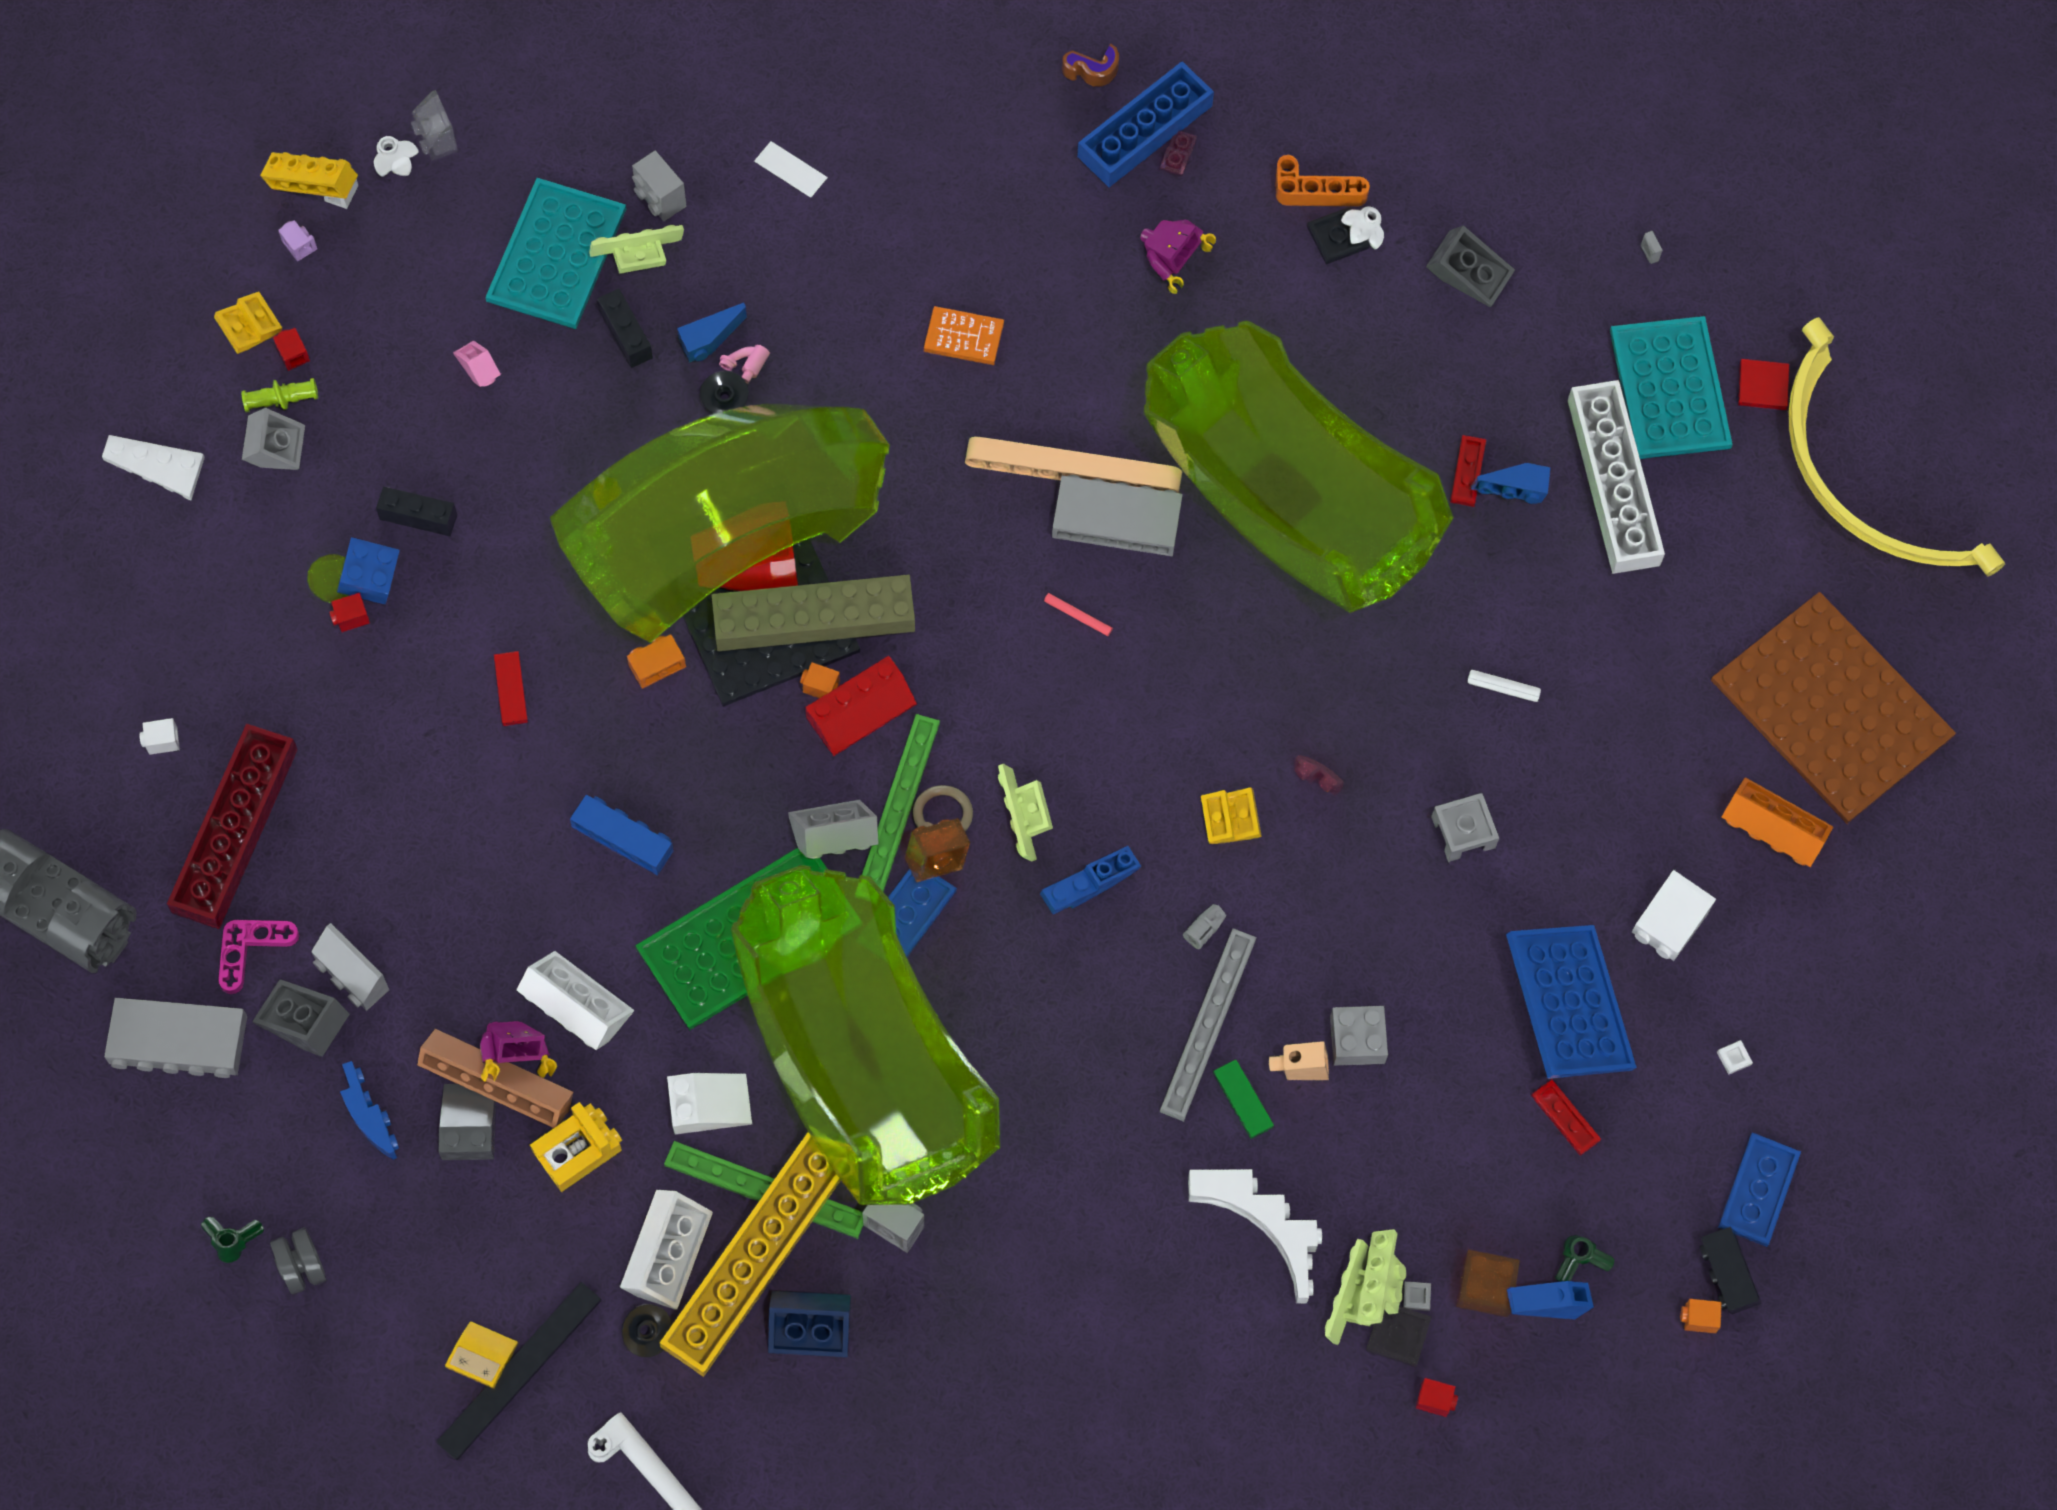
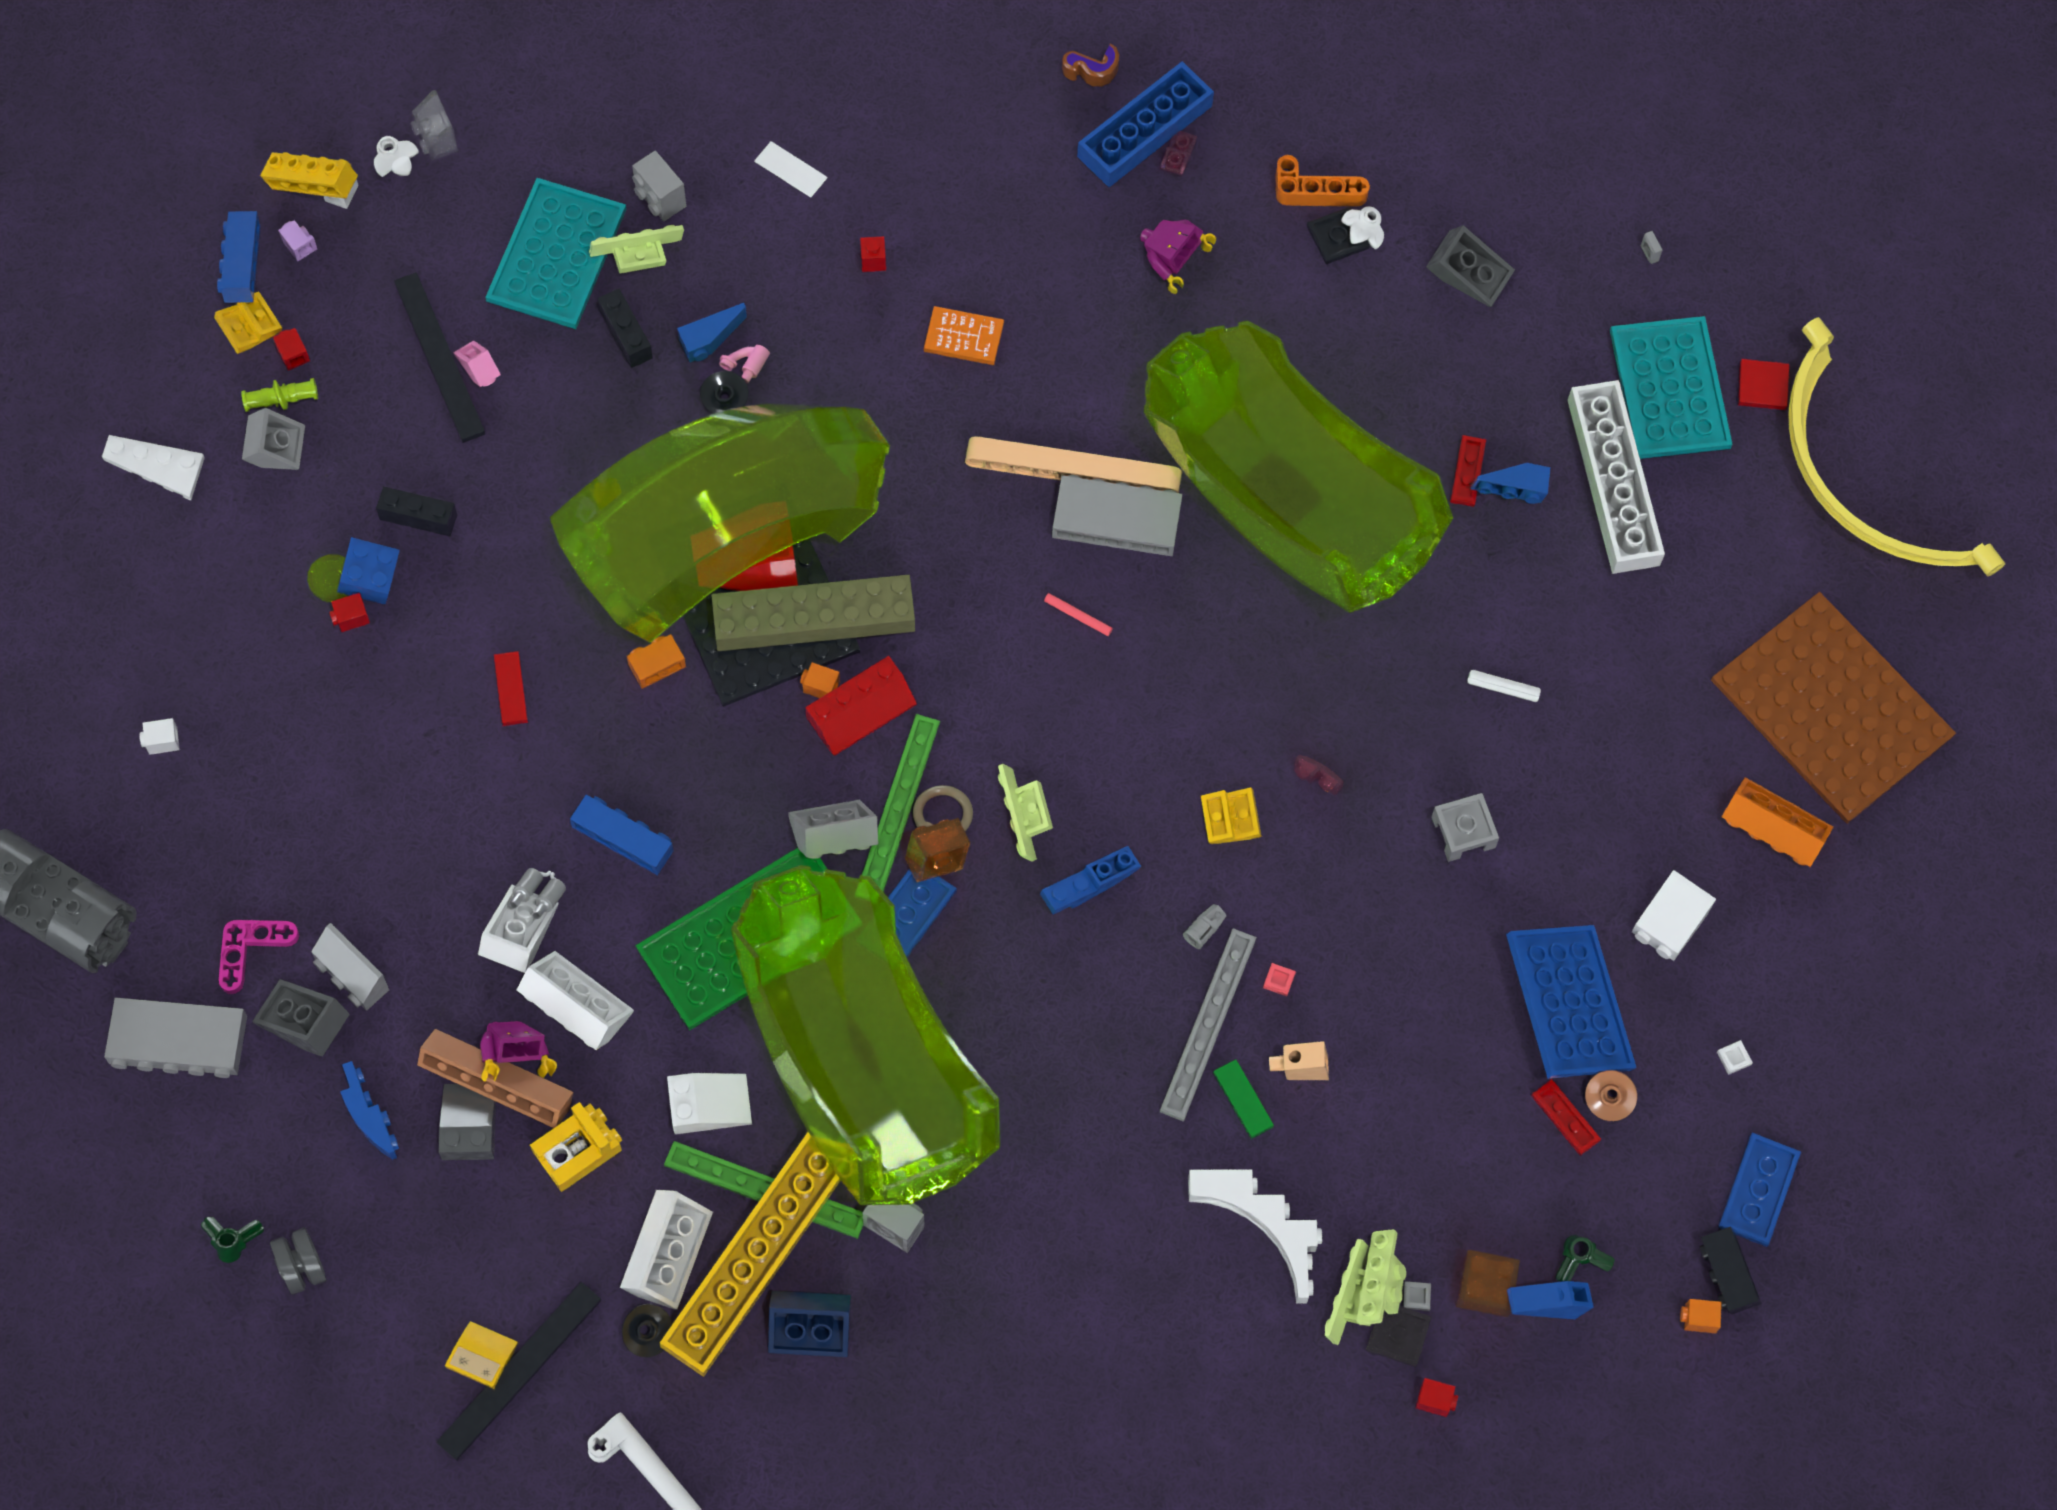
(232, 826): dark red brick -> none
(240, 256): none -> blue brick
(439, 357): none -> black tile
(514, 933): none -> white slope
(547, 898): none -> light grey piece
(873, 254): none -> red brick
(1279, 979): none -> coral tile
(1358, 1035): light grey brick -> none
(1609, 1107): none -> nougat dish

